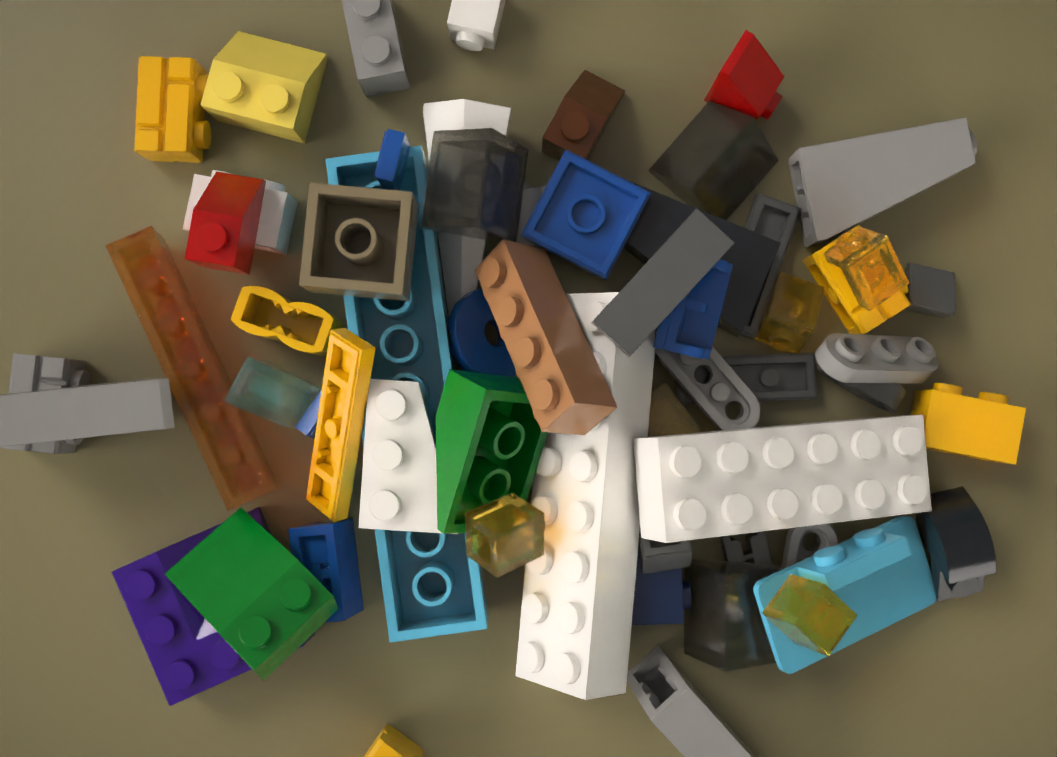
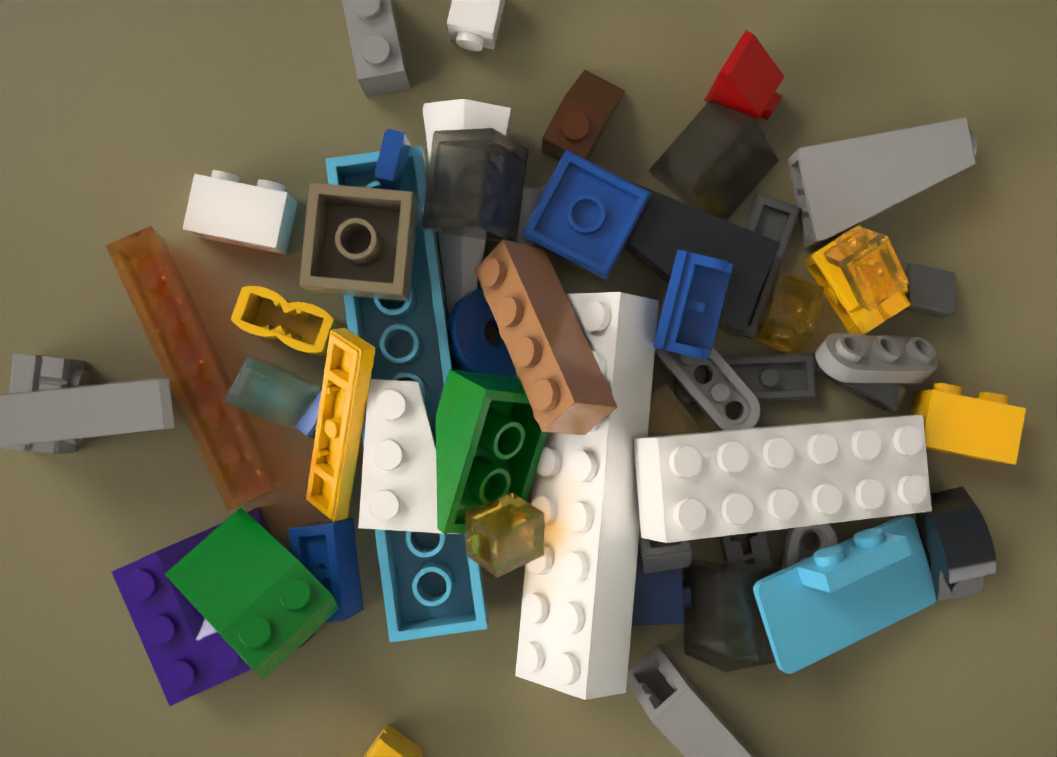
(169, 110): yellow brick -> none
(226, 223): red slope -> none
(265, 86): light yellow slope -> none
(662, 282): dark grey tile -> none
(810, 614): clear yellow brick -> none

